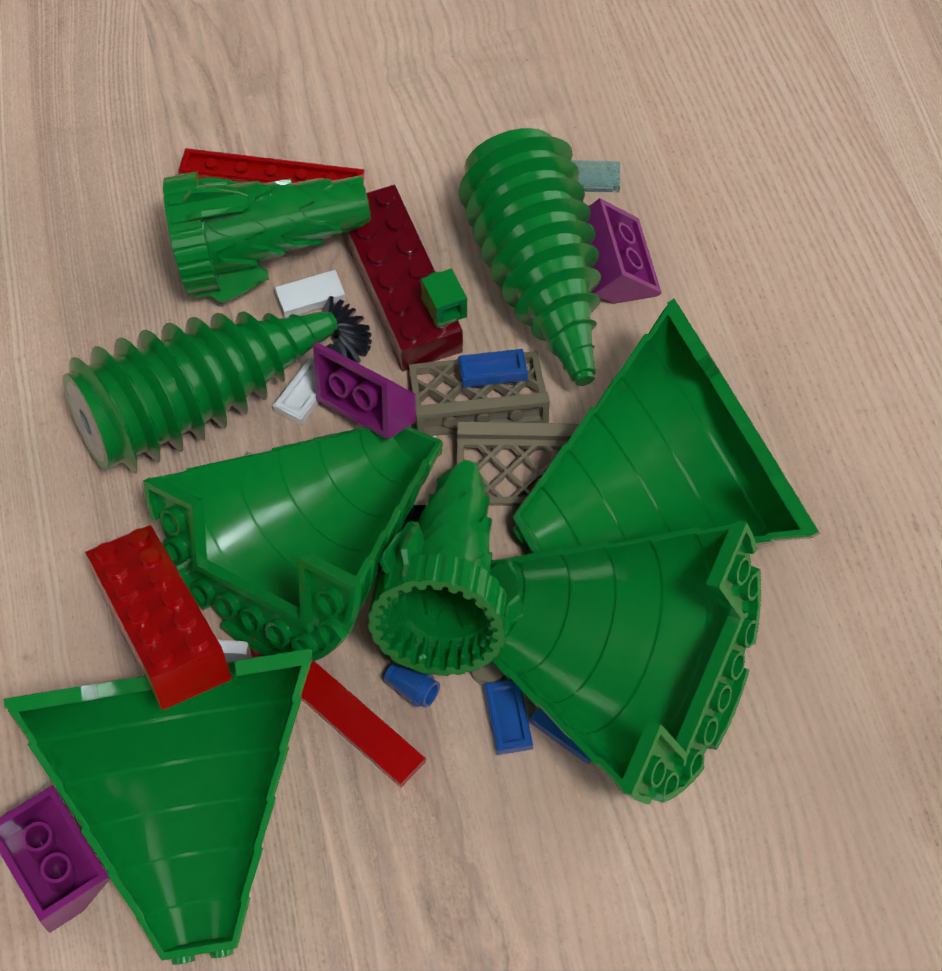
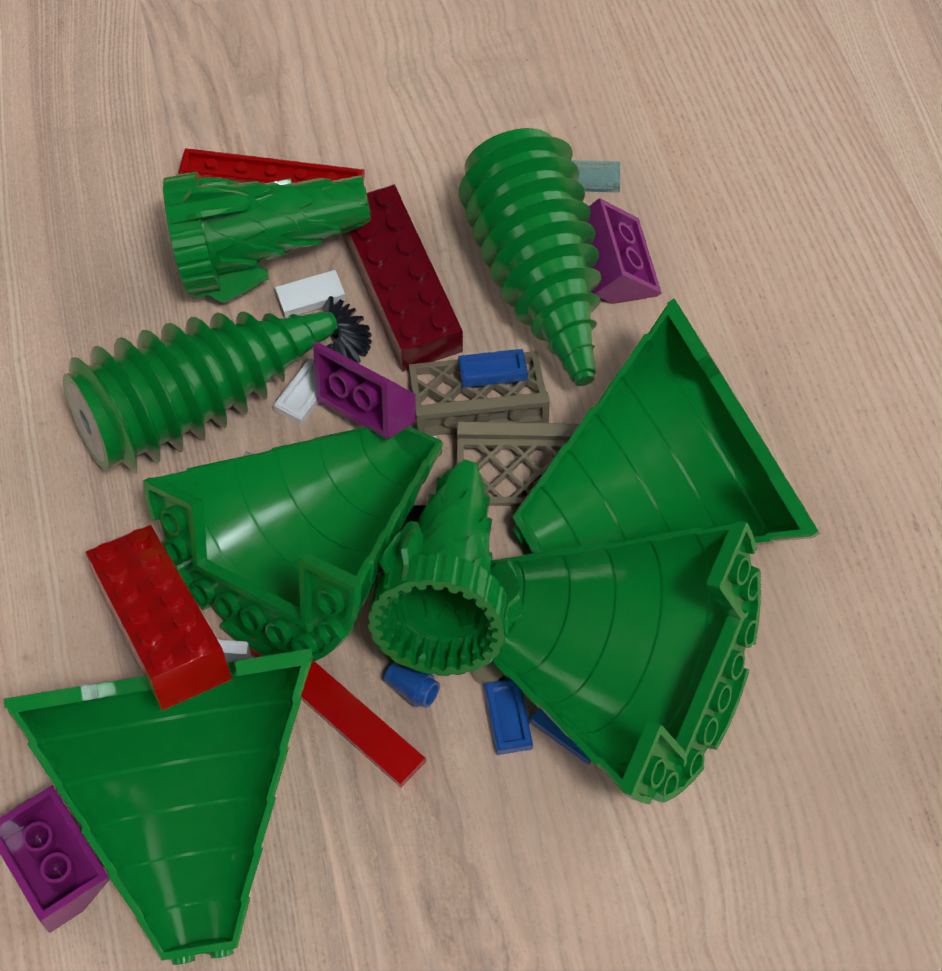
(444, 297): green brick -> none

